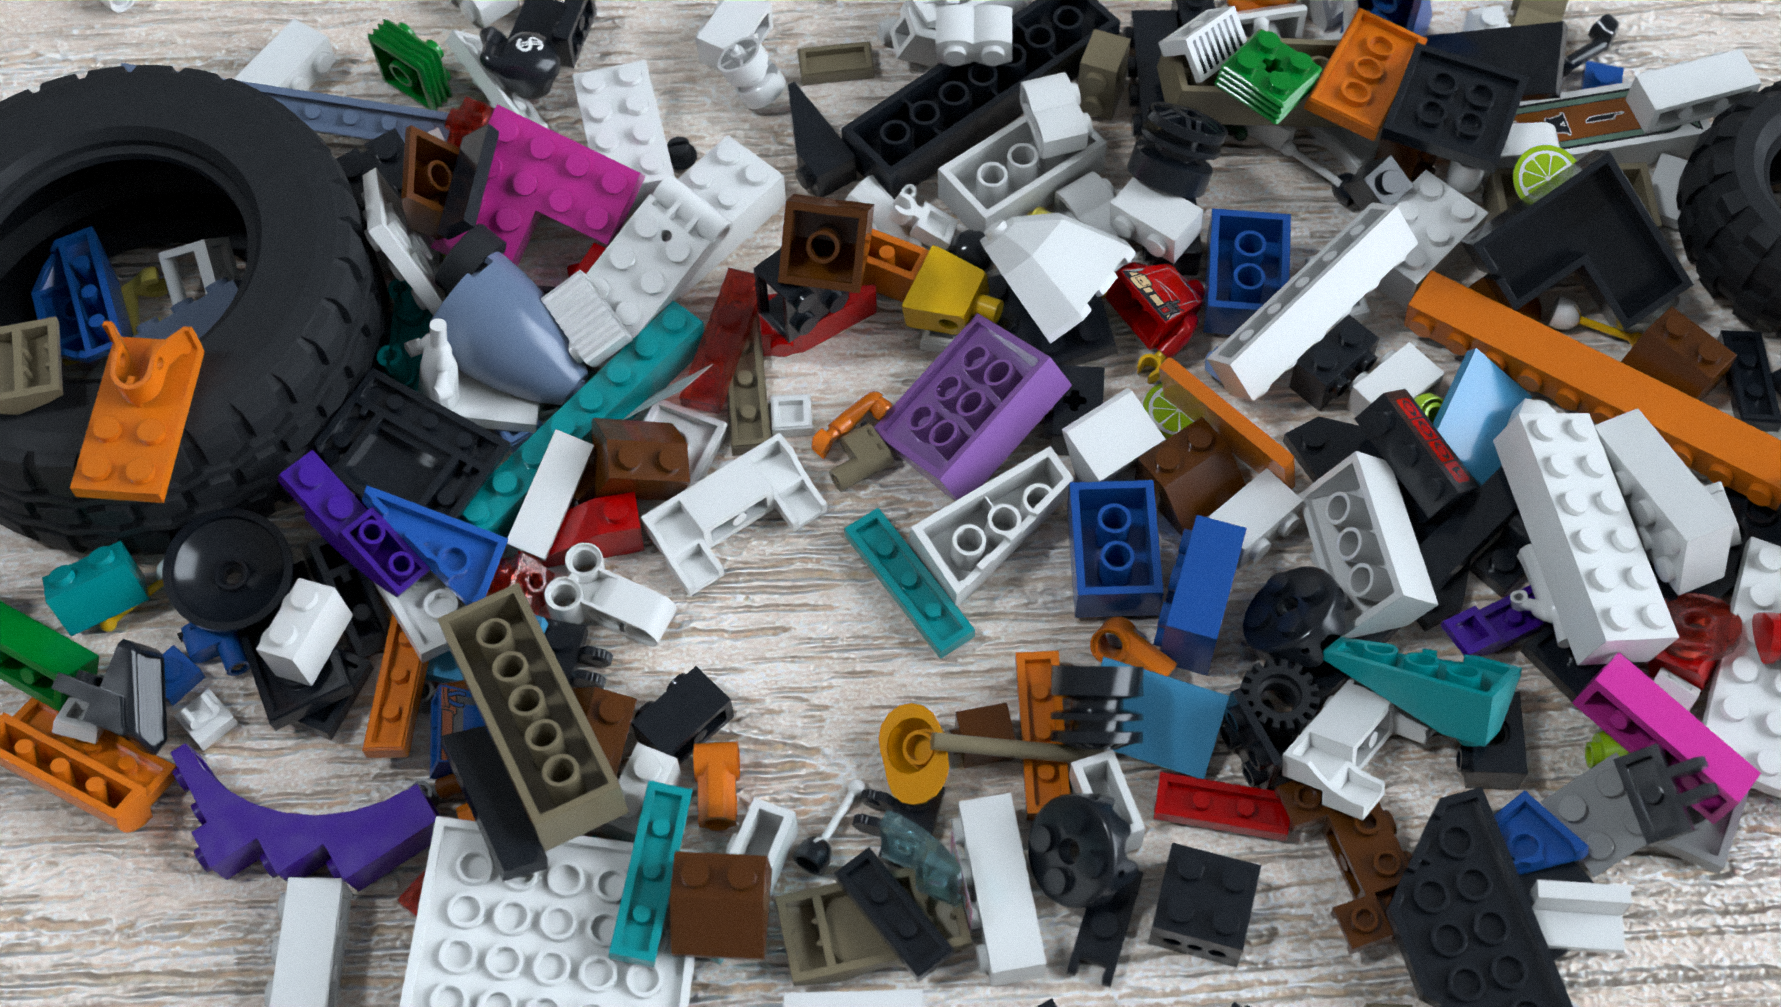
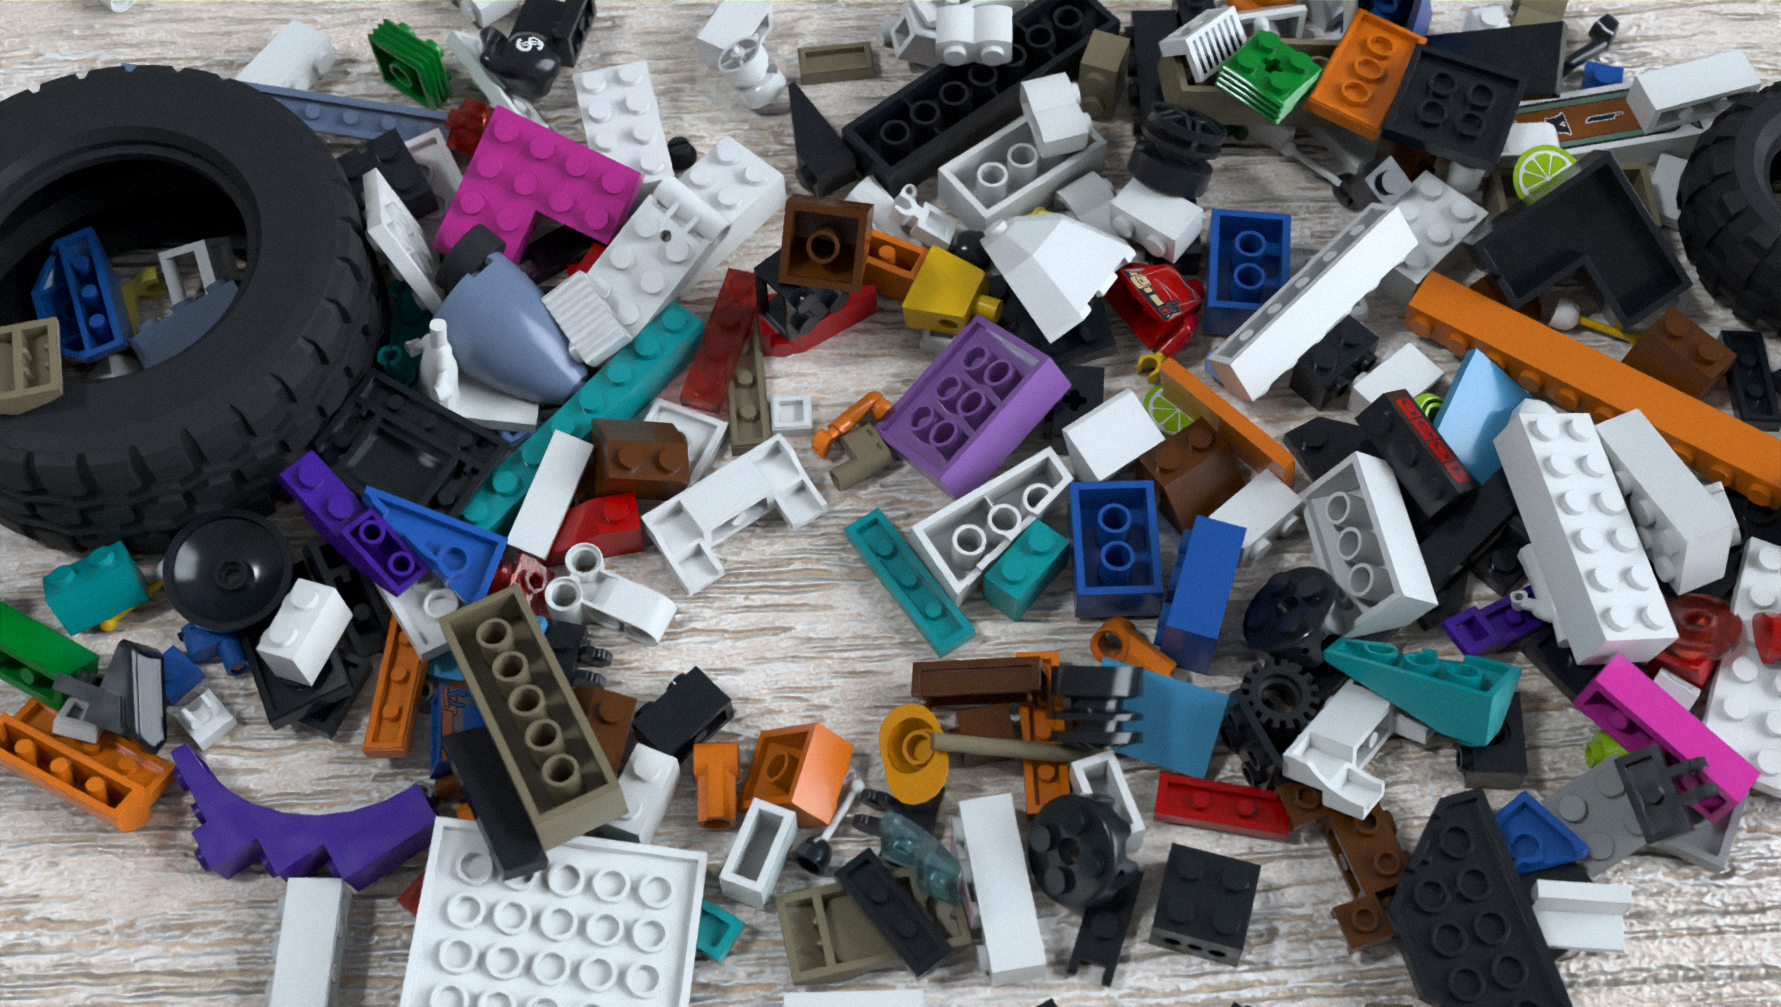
(138, 417): orange plate -> none
(426, 179): reddish brown slope -> none
(468, 182): black tile -> none
(556, 252): none -> black hinge
(650, 874): teal plate -> none
(668, 391): white sticker -> none
(720, 905): reddish brown slope -> none
(798, 771): none -> orange slope
(981, 682): none -> reddish brown container
(1026, 570): none -> teal brick

